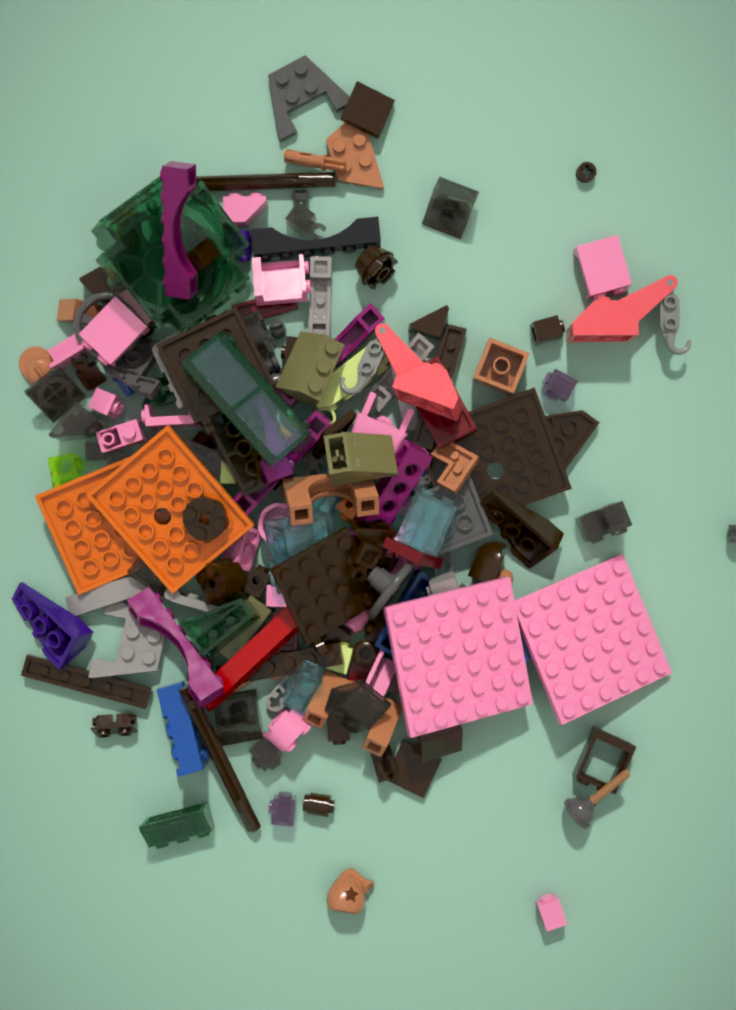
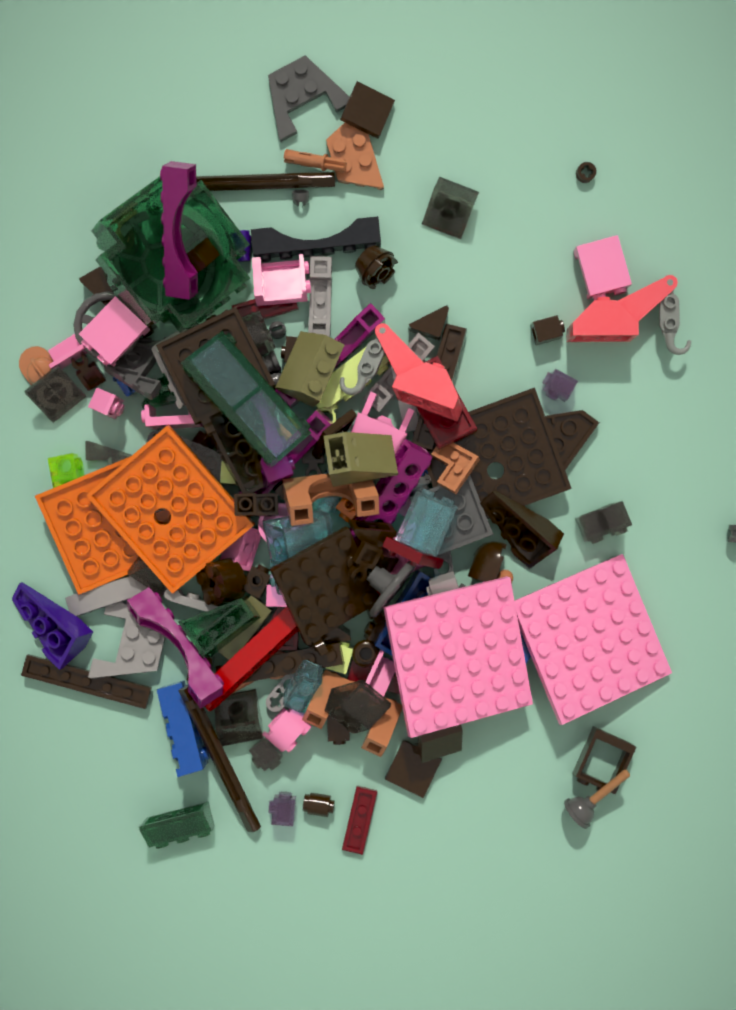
(68, 307): nougat slope -> none
(77, 424): clear smoke slope -> none
(105, 725): dark brown hinge -> none
(121, 436): bright pink slope -> none
(208, 506): dark brown plate -> none
(244, 209): bright pink slope -> none
(256, 504): none -> dark brown slope
(303, 221): clear smoke brick -> none
(348, 892): nougat piece -> none
(358, 623): bright pink cone -> none
(359, 820): none -> dark red tile
(385, 765): dark brown hinge -> none
(500, 367): nougat brick -> none
(551, 911): bright pink brick -> none

